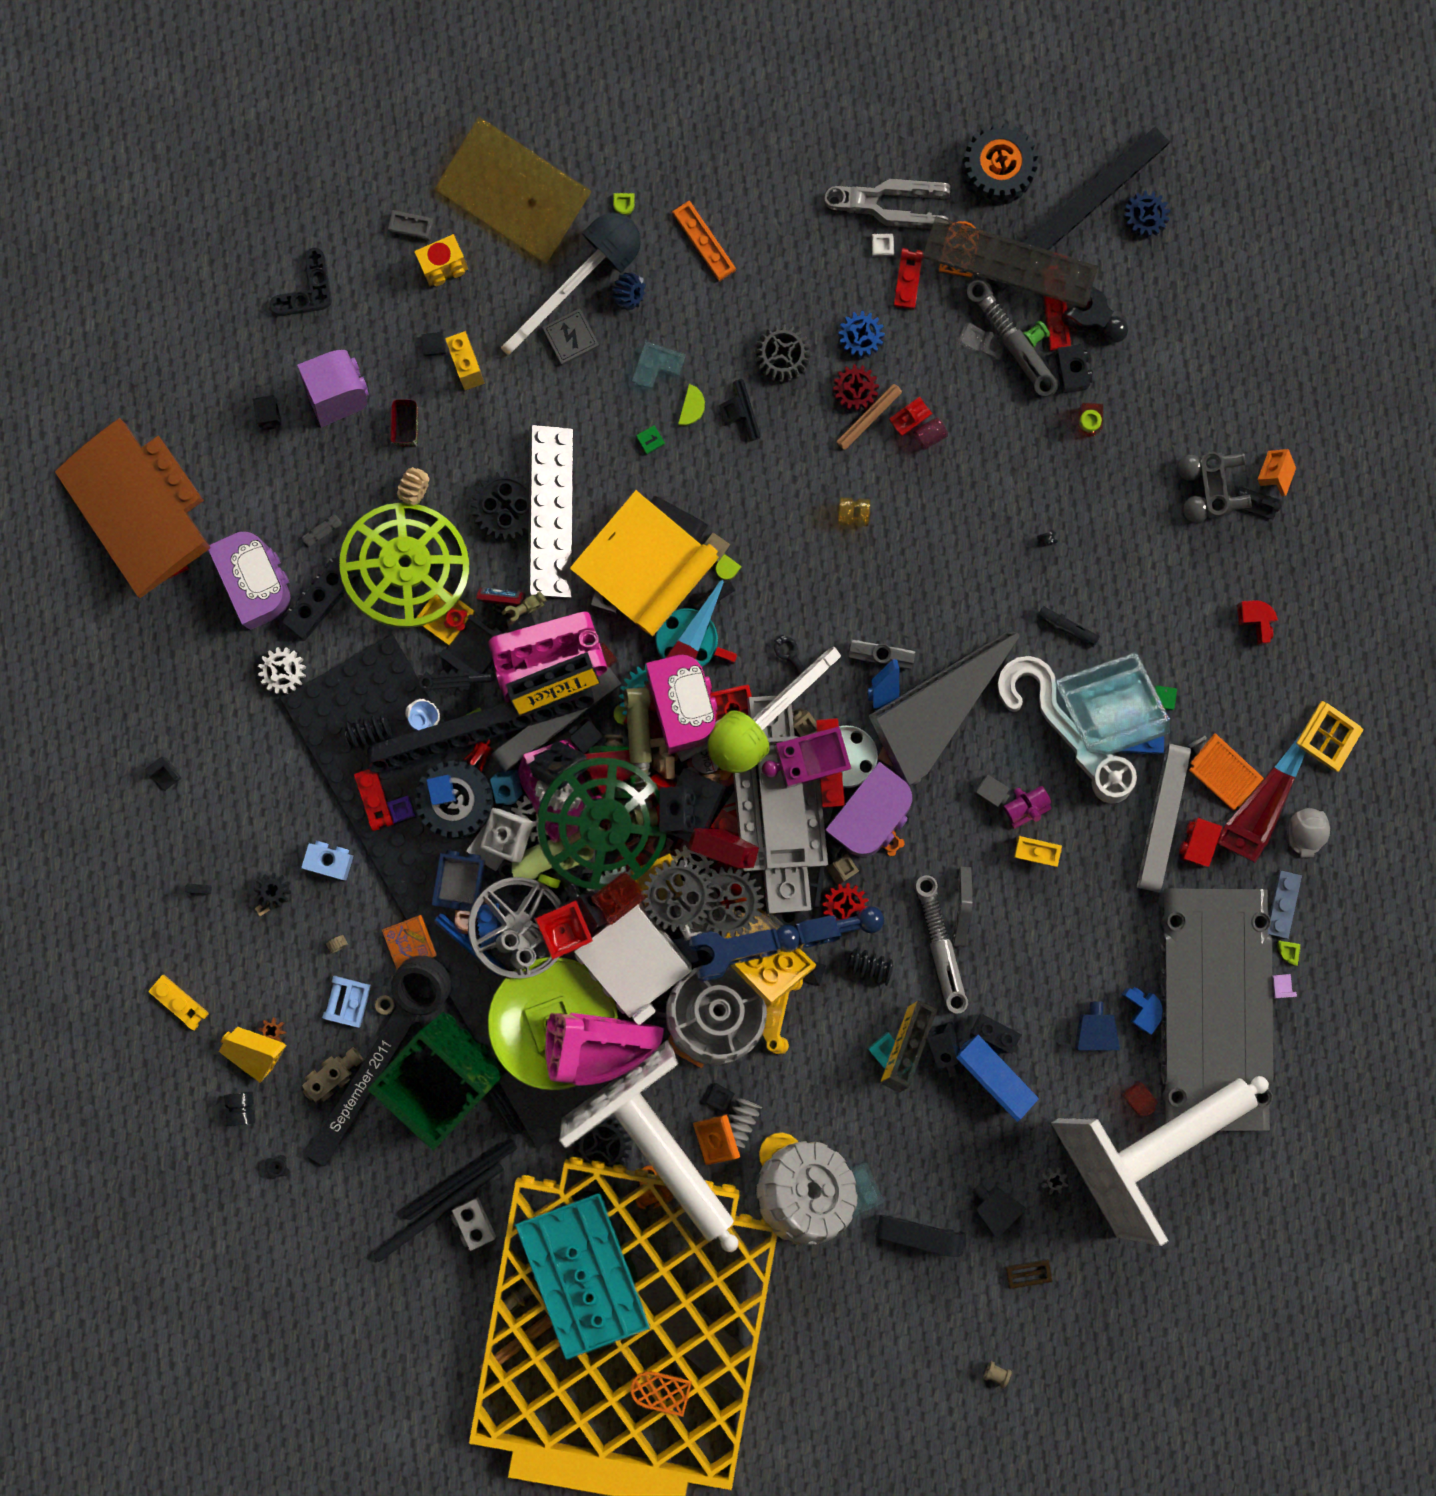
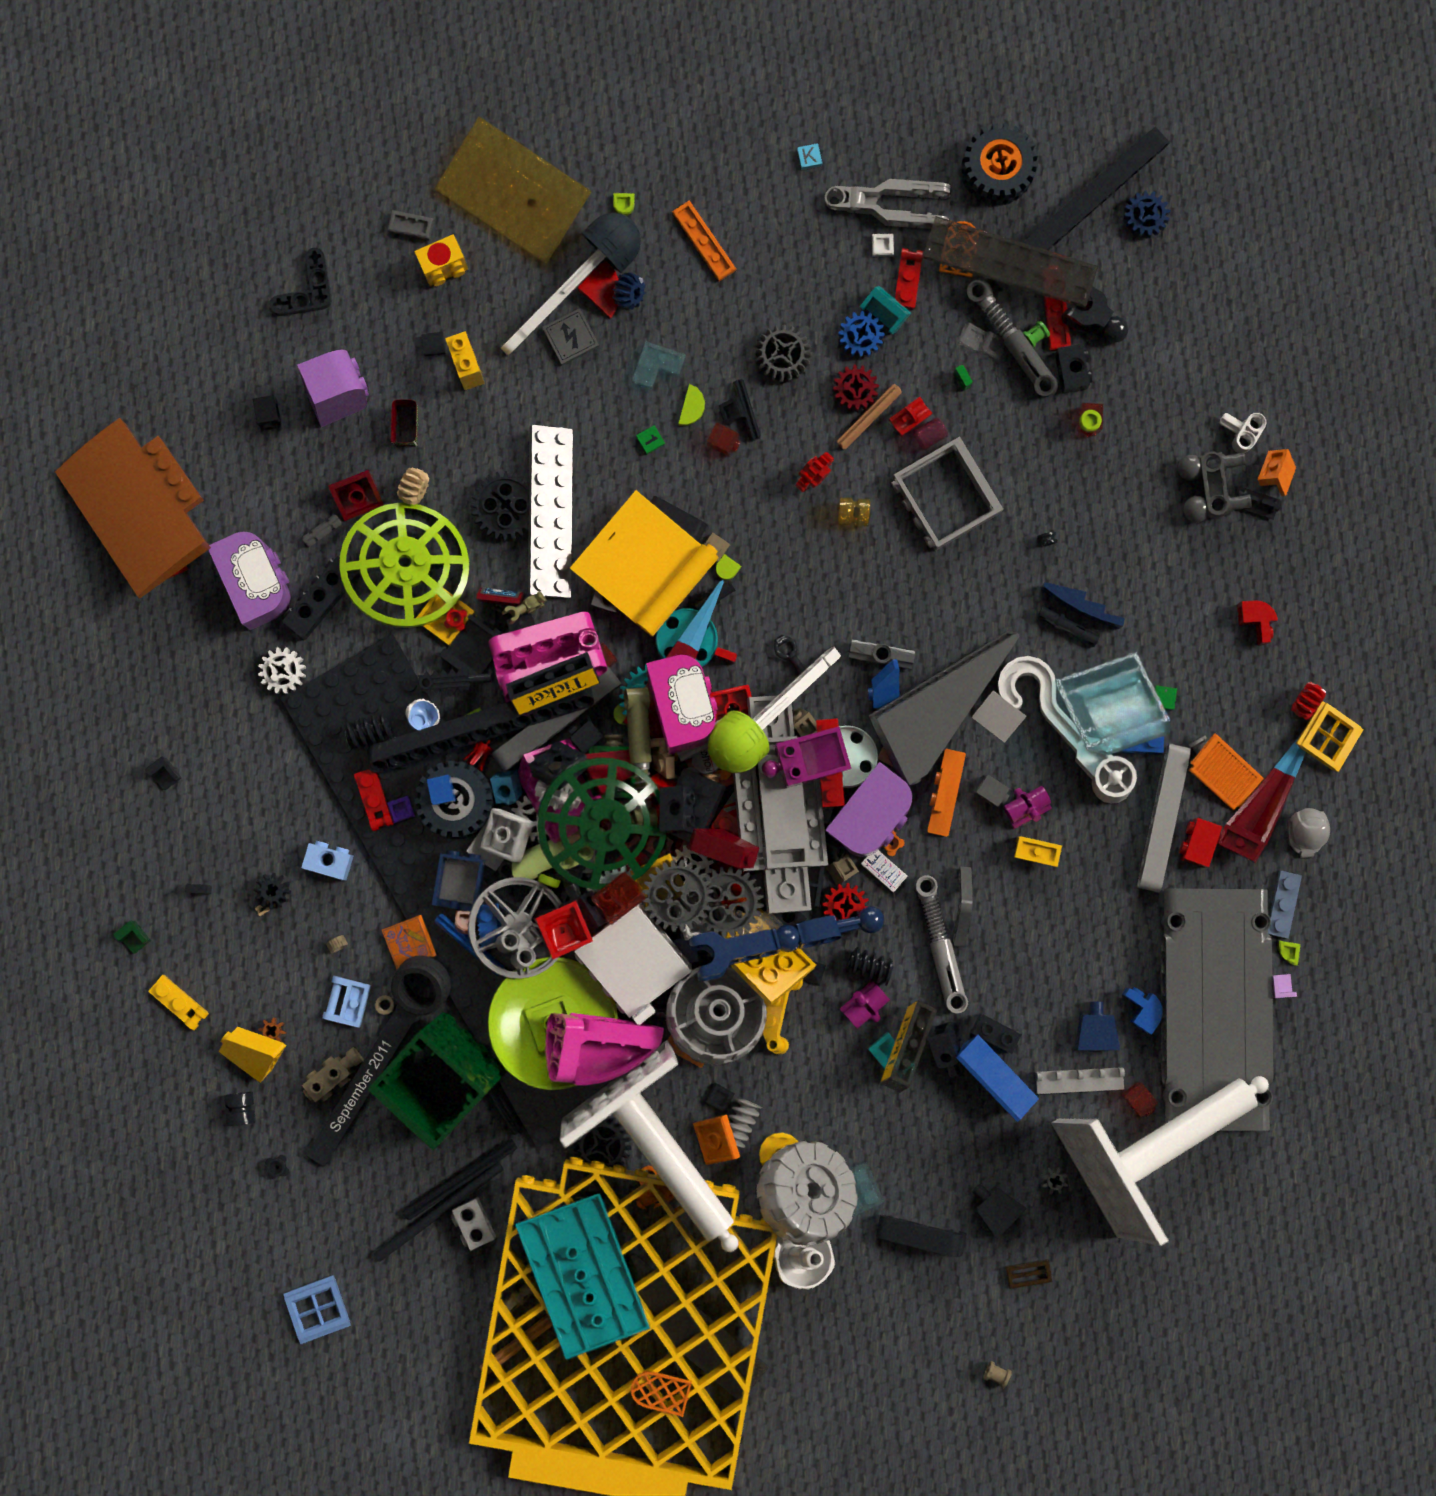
(132, 936): none -> dark green panel
(310, 1291): none -> medium blue piece
(356, 495): none -> dark red slope
(599, 288): none -> red brick
(723, 439): none -> clear red brick
(803, 1264): none -> white piece
(809, 156): none -> medium azure tile
(814, 472): none -> red gear
(865, 1005): none -> magenta pin
(884, 870): none -> white tile
(886, 309): none -> teal panel
(946, 792): none -> orange bracket
(963, 377): none -> green tile
(976, 477): none -> light grey window
(999, 716): none -> white sticker
(1075, 601): none -> dark blue slope
(1079, 1080): none -> light grey hinge
(1244, 430): none -> white beam
(1308, 700): none -> red gear

